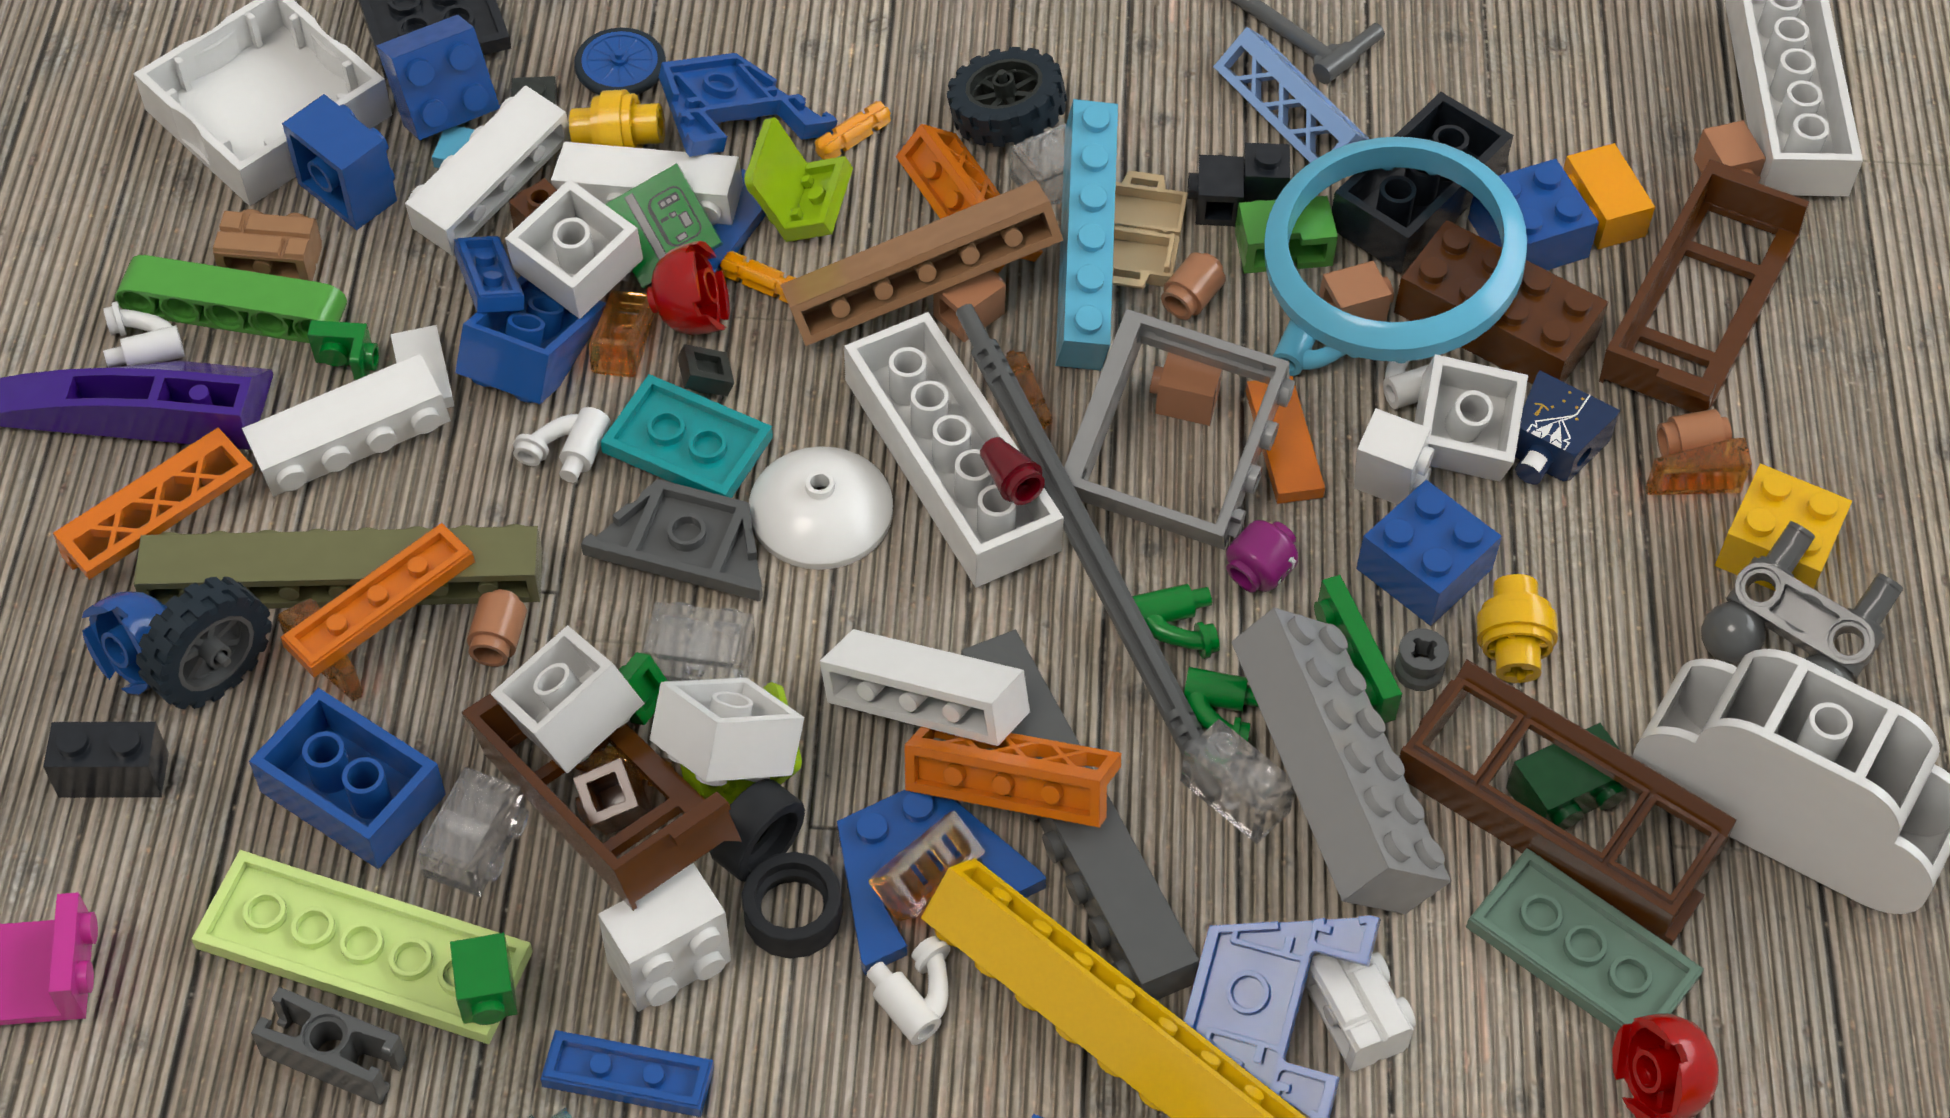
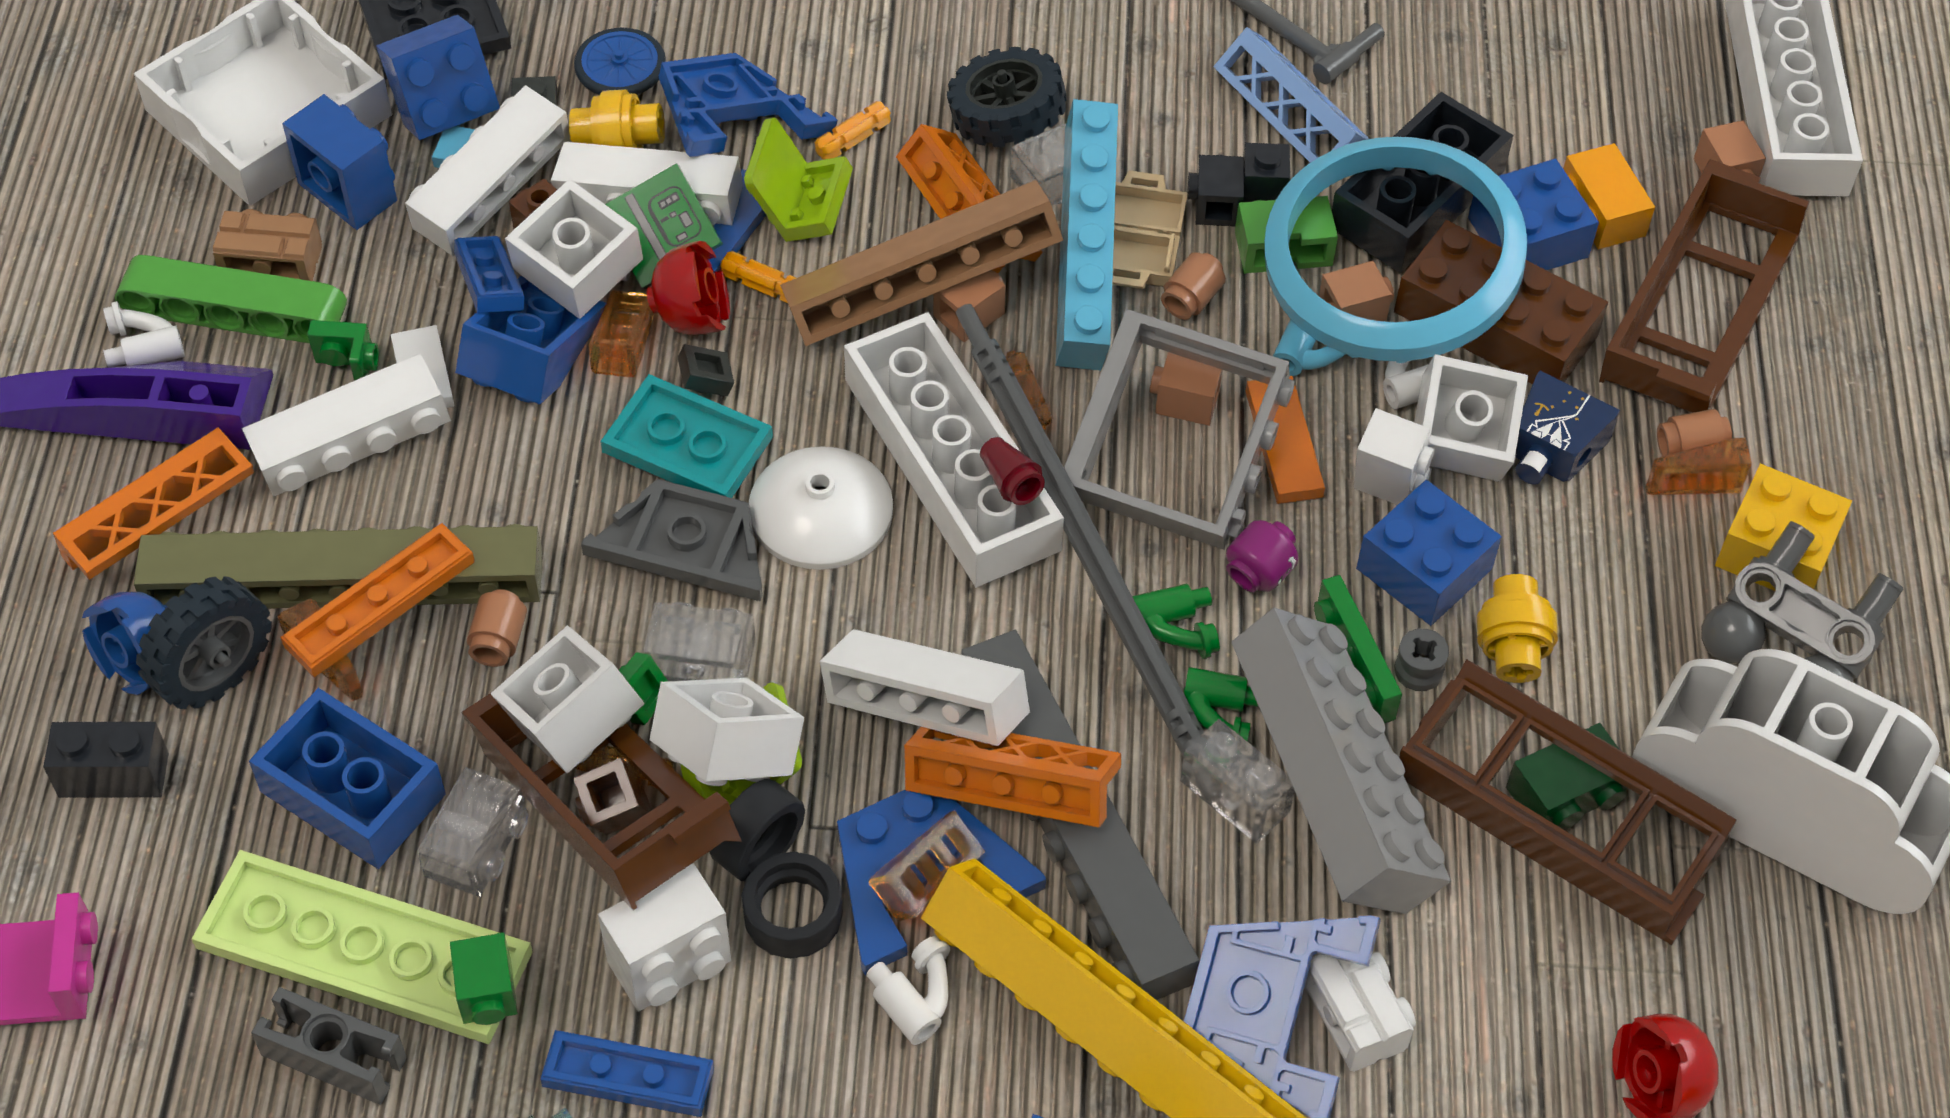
(580, 448): white plant -> none
(1582, 945): sand green tile -> none

